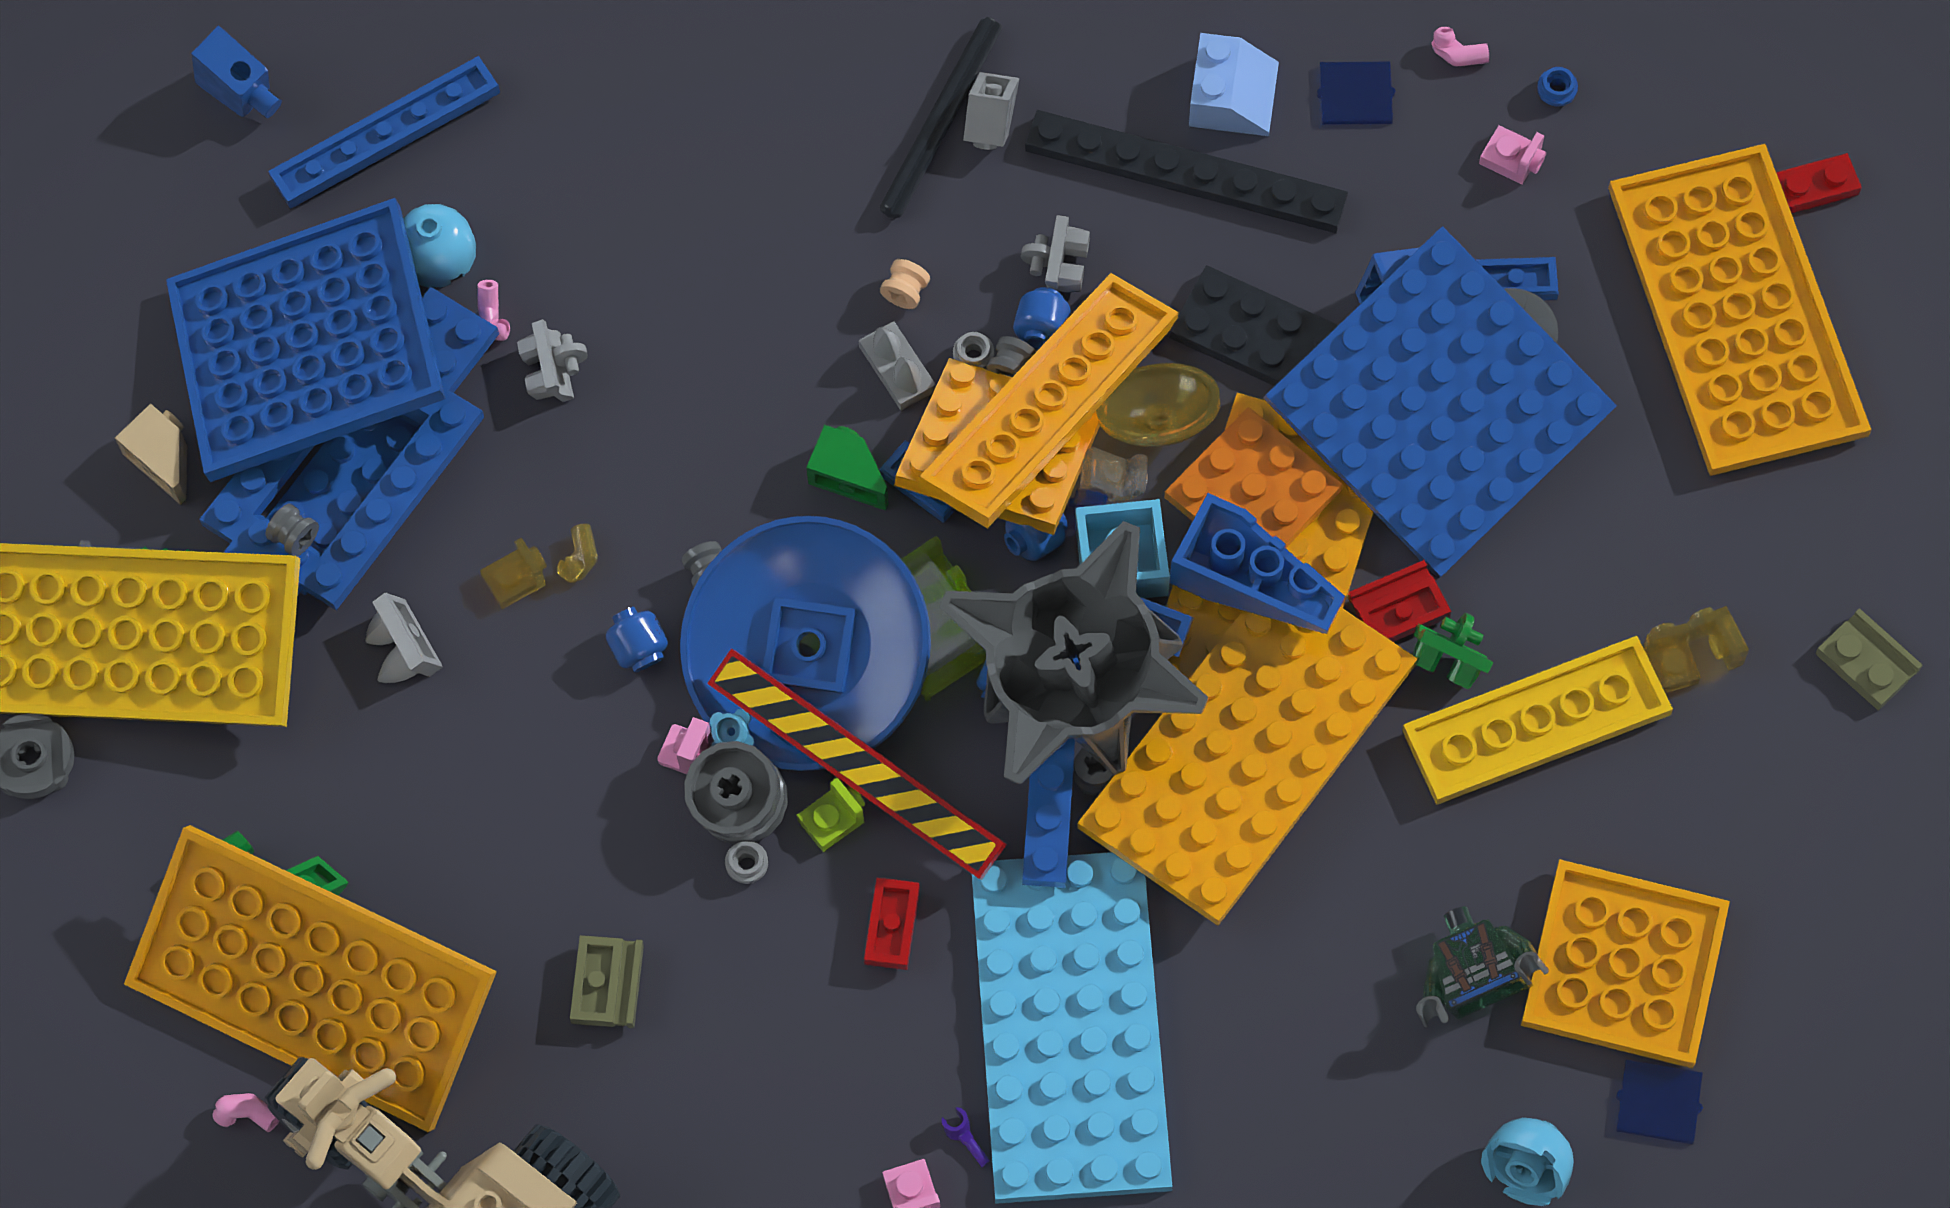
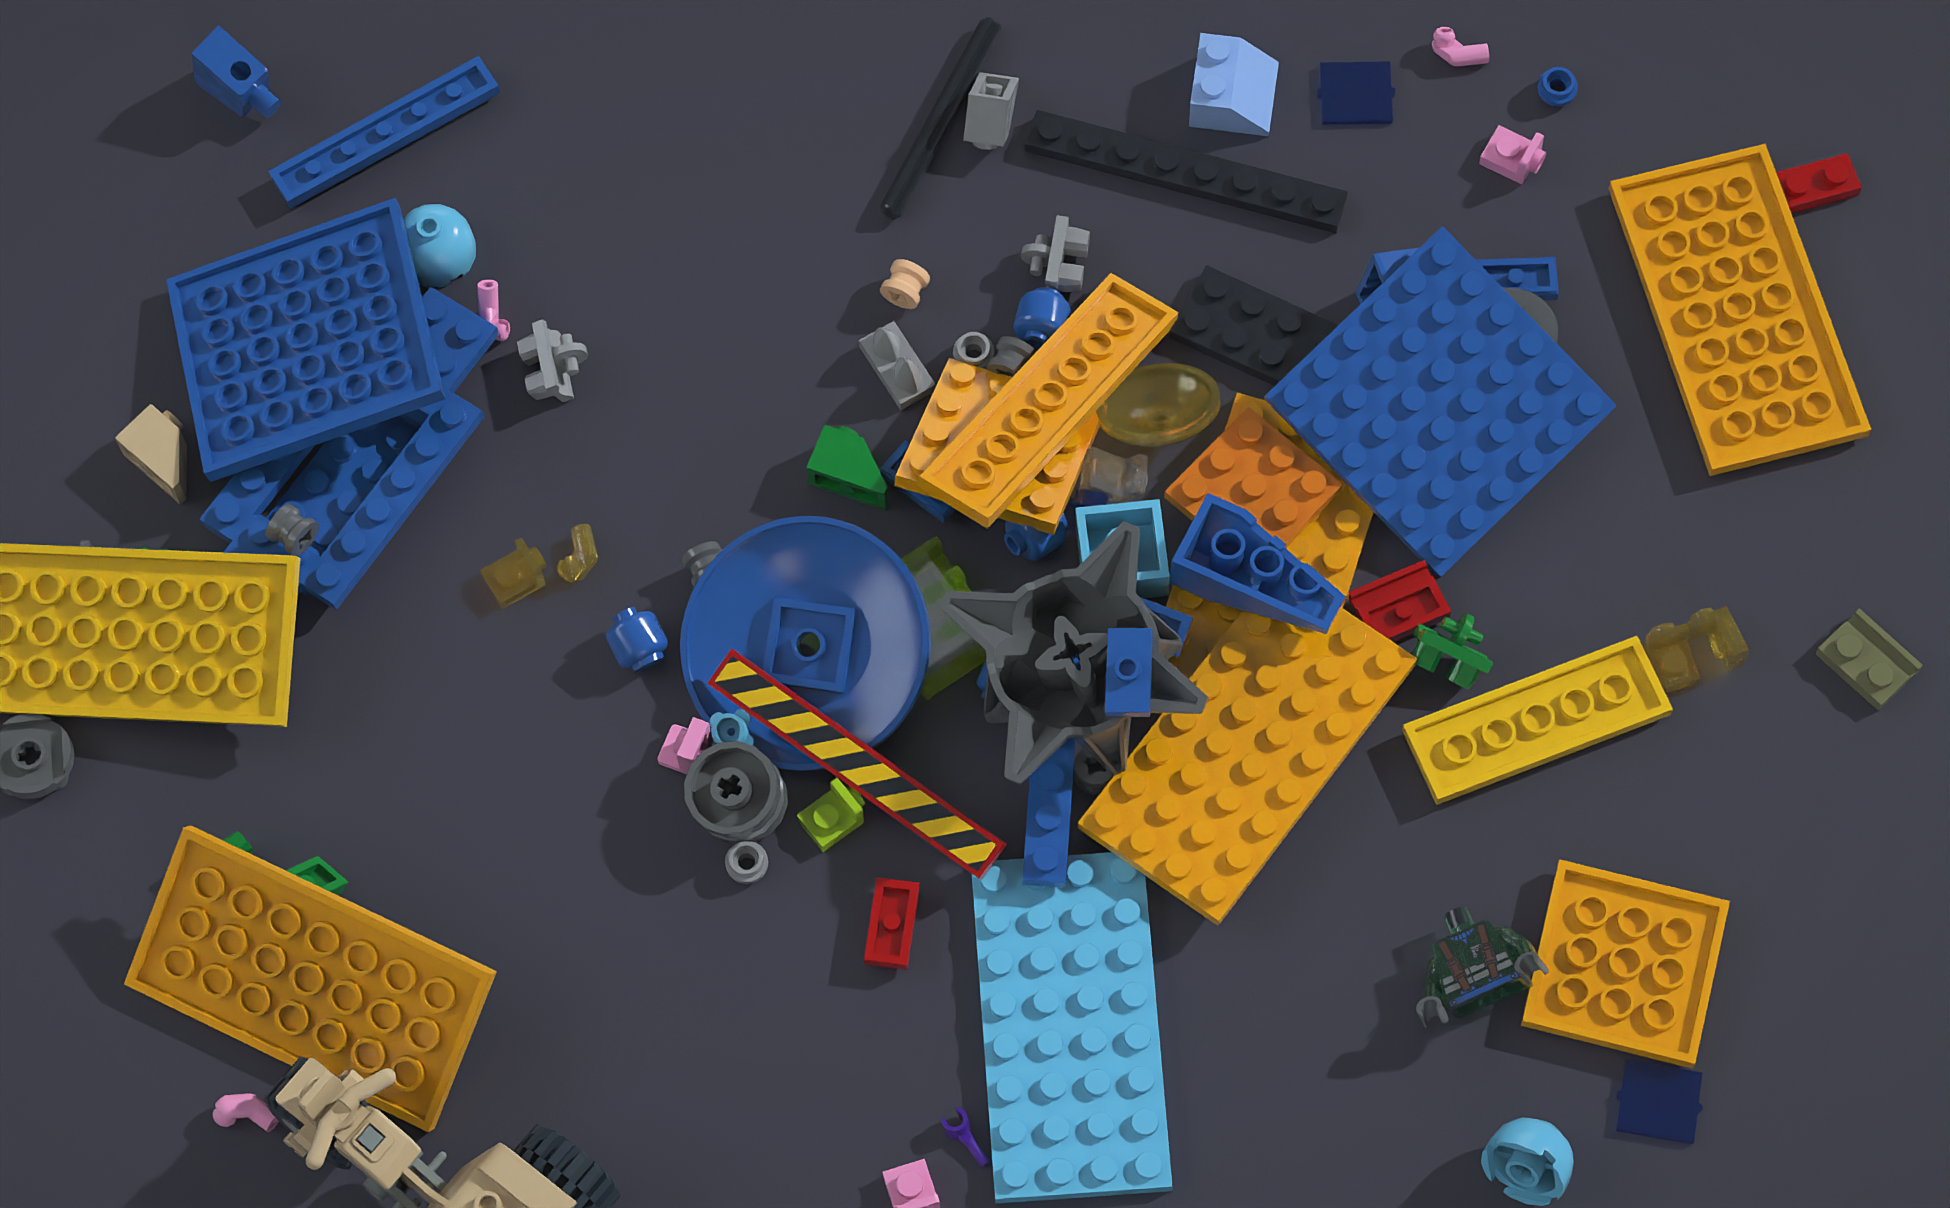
(412, 652): light grey tile -> none
(606, 982): olive plate -> none
(1128, 672): none -> blue plate

